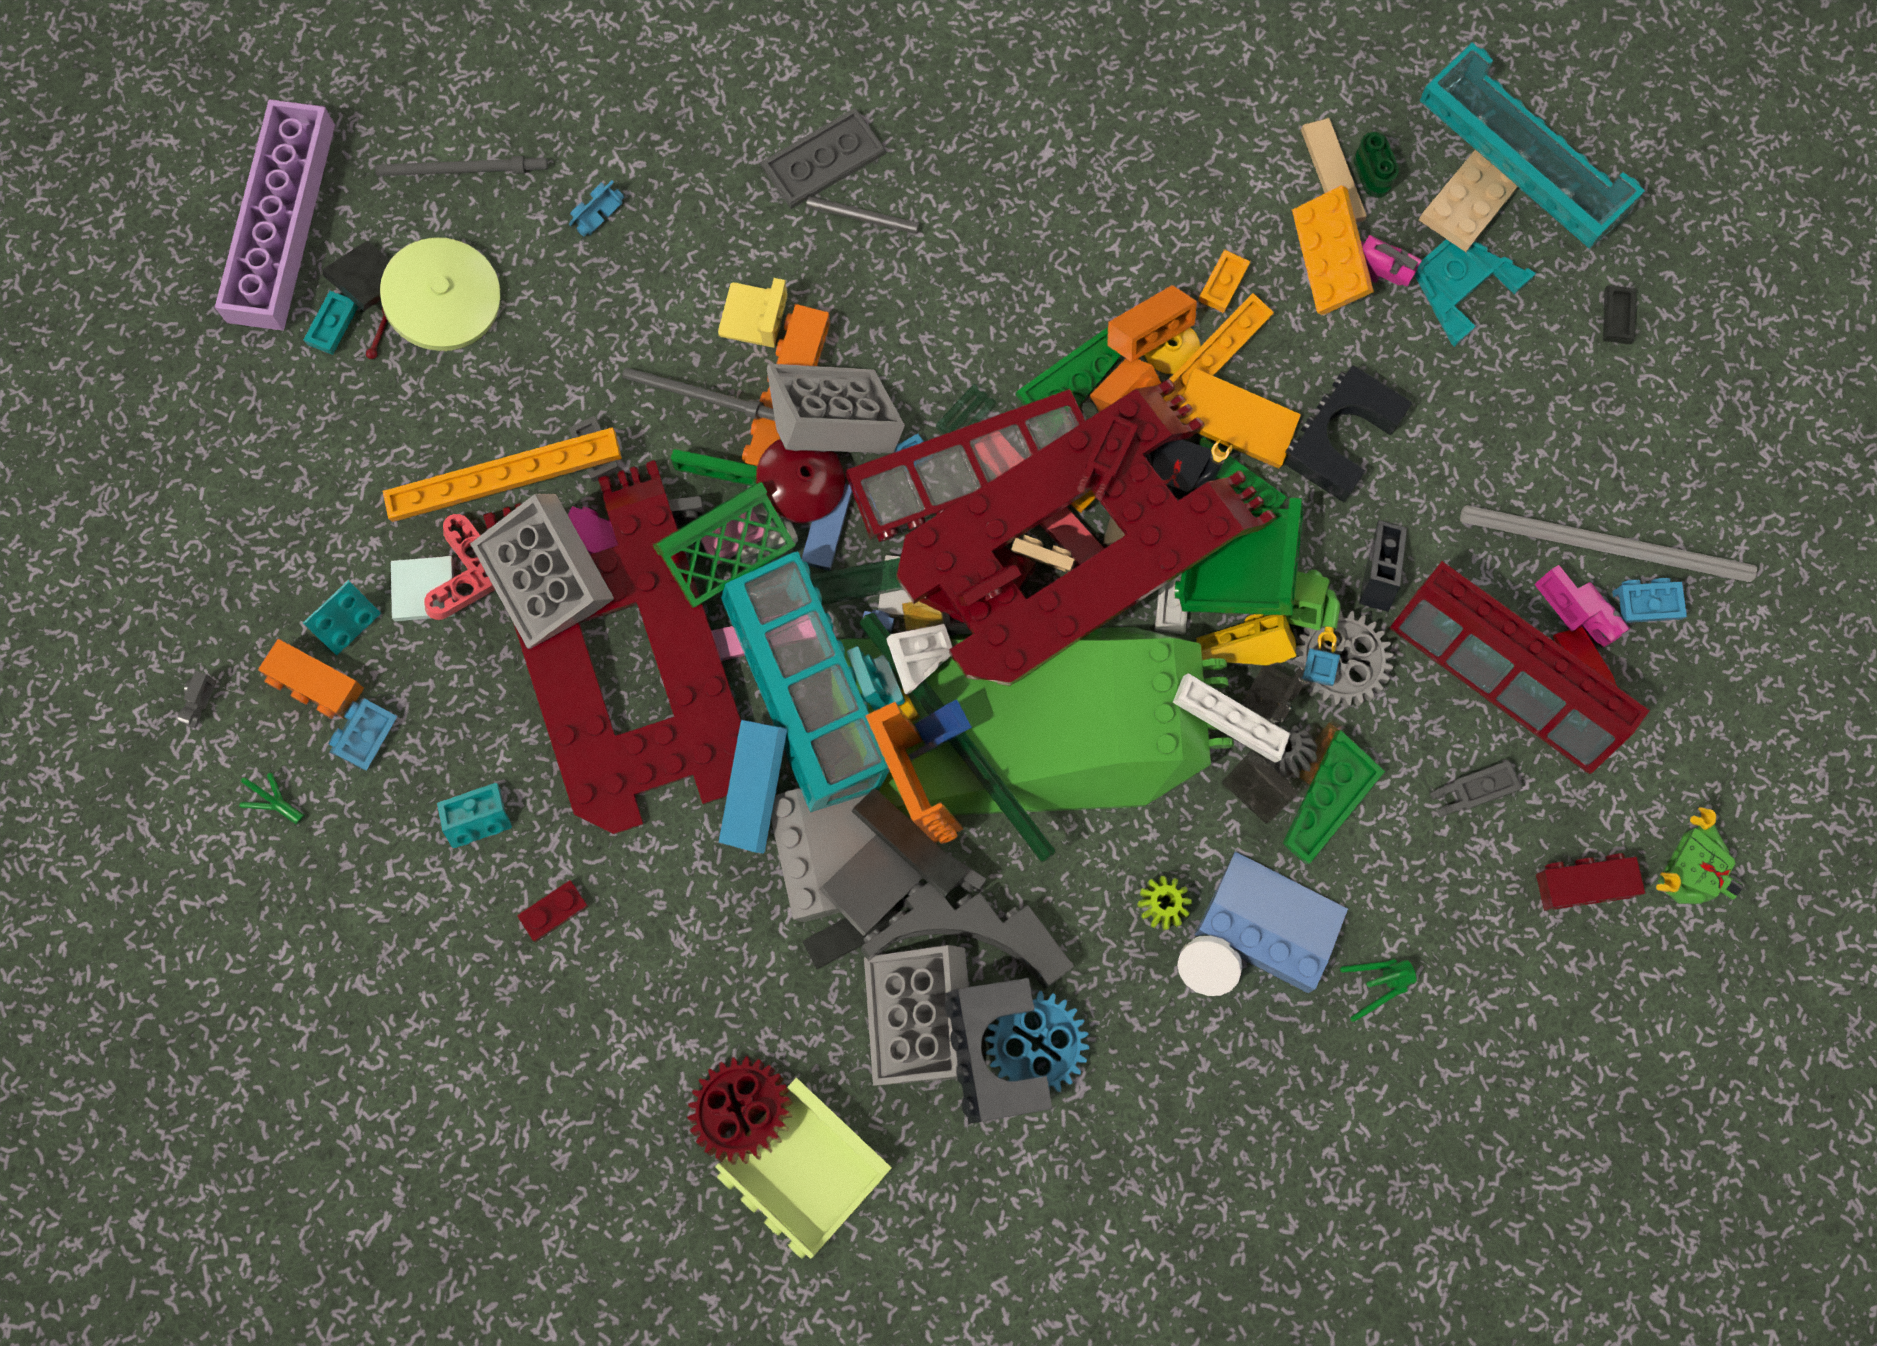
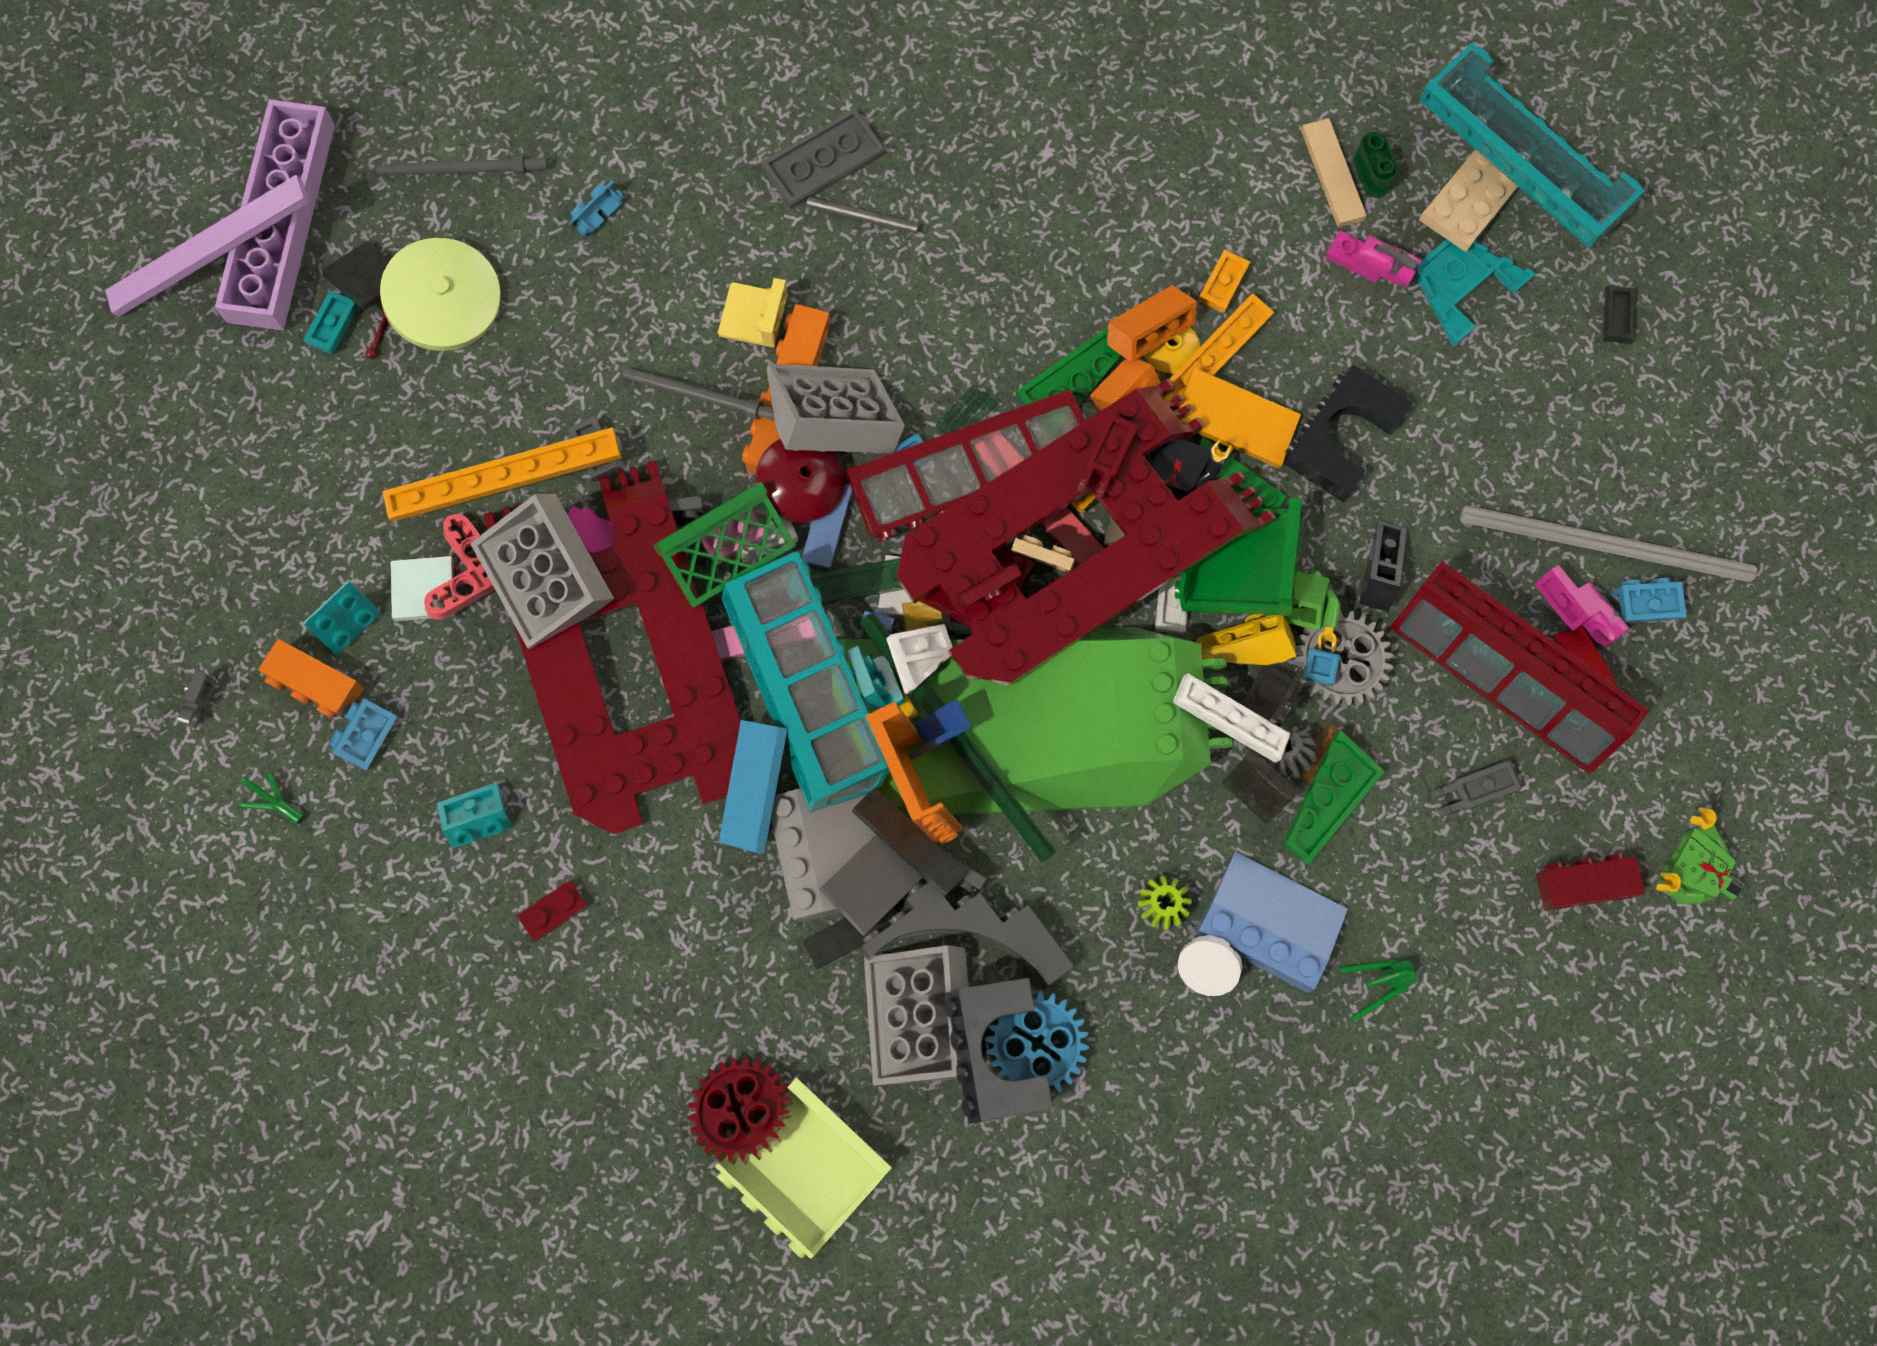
(207, 246): none -> lavender tile
(714, 467): green tile -> none
(1332, 250): light orange plate -> none

